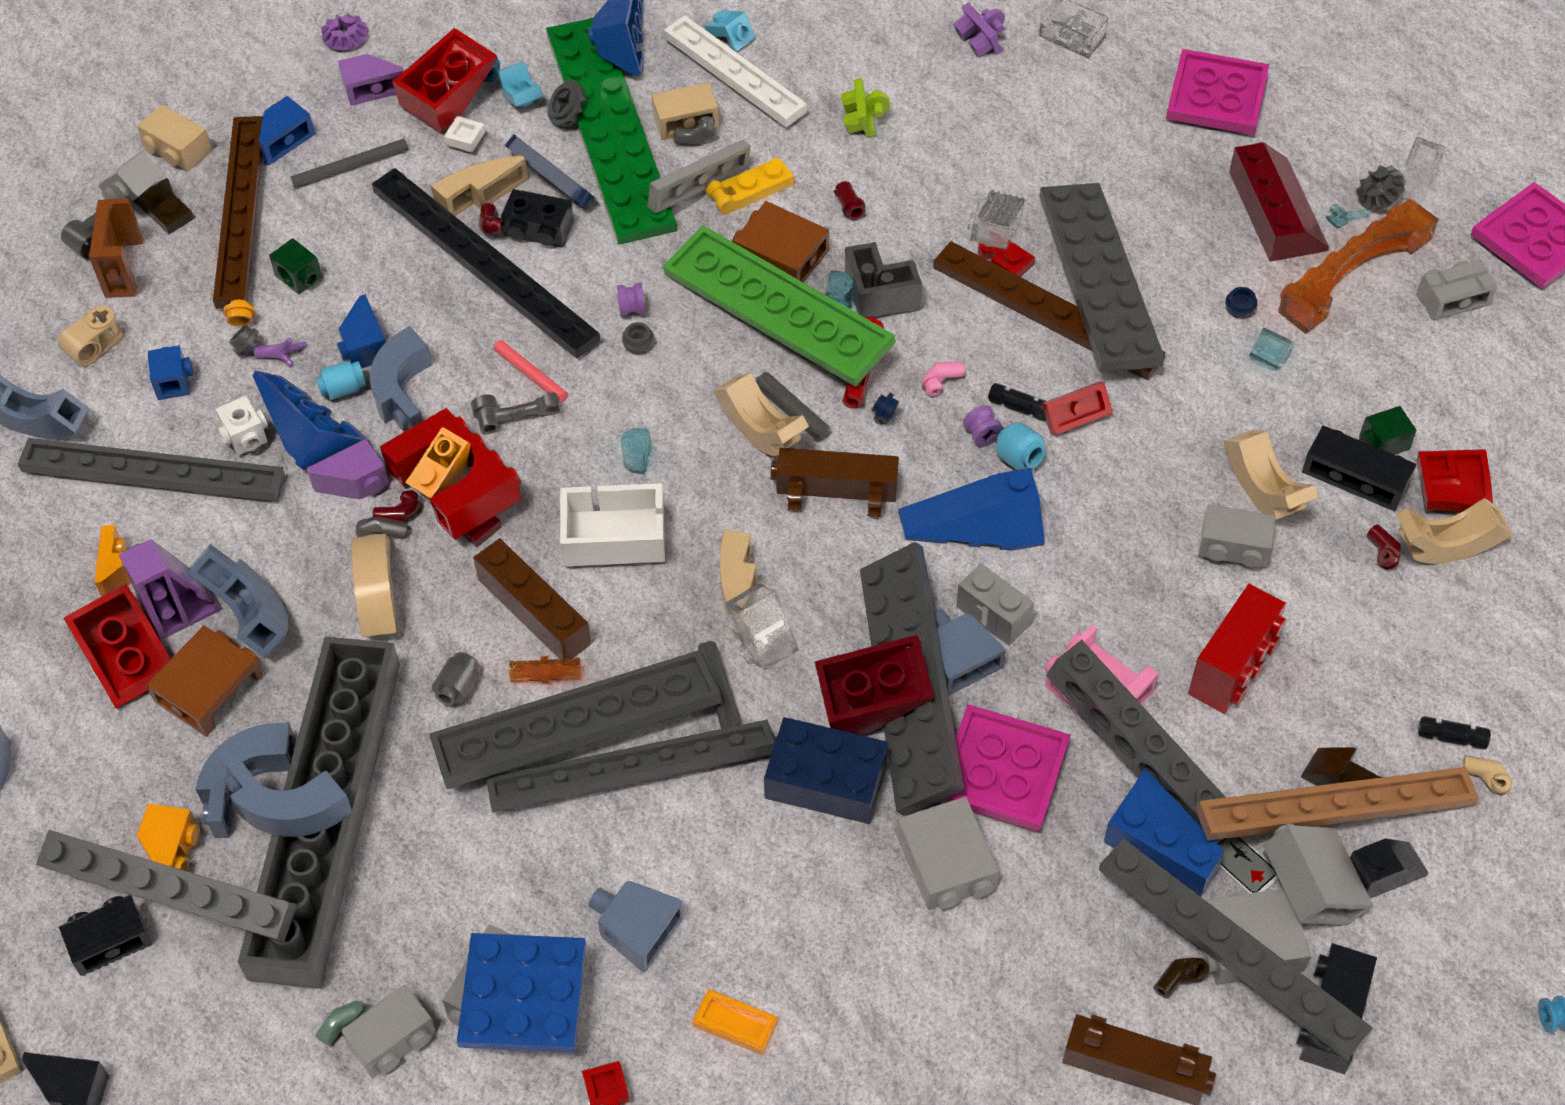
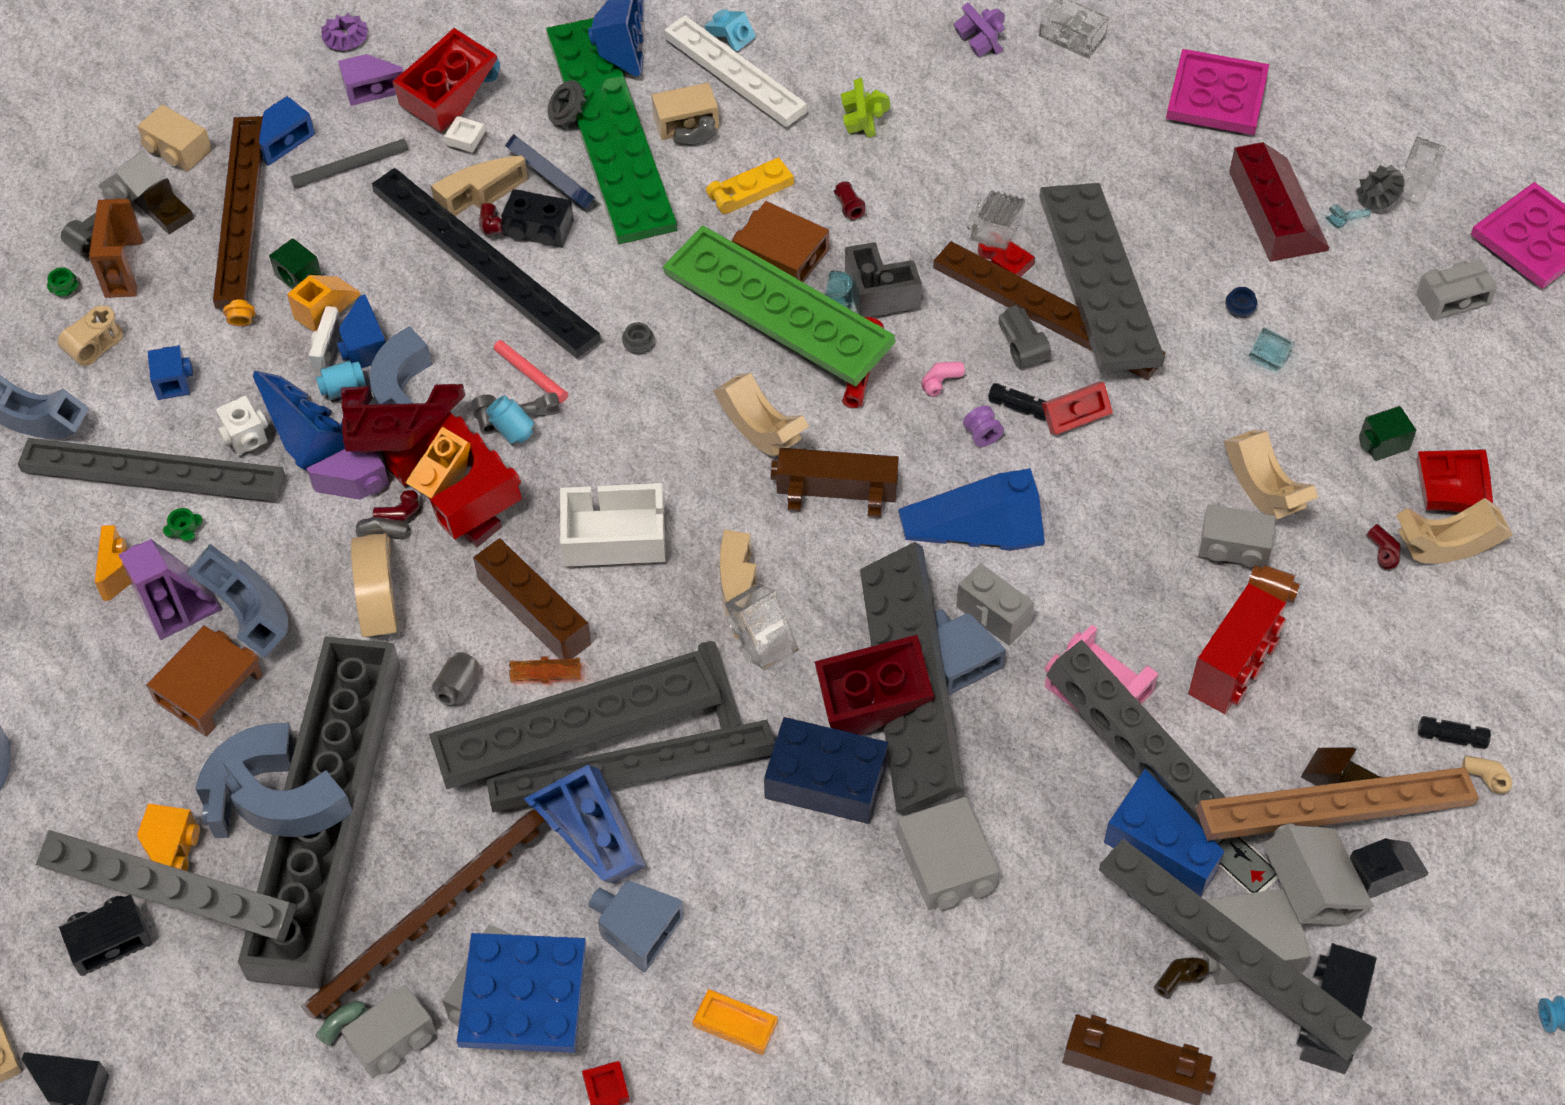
(61, 282): none -> green plate
(118, 644): red slope -> none
(181, 517): none -> green plate
(244, 340): dark grey plate -> none
(279, 350): medium lavender bar -> none
(317, 292): none -> light orange slope
(324, 340): none -> white plate
(393, 425): none -> dark red wing
(414, 923): none -> reddish brown plate
(510, 420): none -> medium azure brick
(518, 86): medium azure bracket -> none
(590, 822): none -> blue wedge
(631, 299): medium lavender wheel -> none
(636, 450): clear light blue brick -> none
(698, 175): light grey plate -> none
(792, 405): dark grey axle -> none
(885, 407): dark blue plate -> none
(1008, 766): dark pink plate -> none
(1020, 446): medium azure head -> none
(1025, 343): none -> dark grey piece
(1275, 582): none -> dark orange brick
(1358, 468): black brick -> none
(1401, 230): clear orange arch -> none

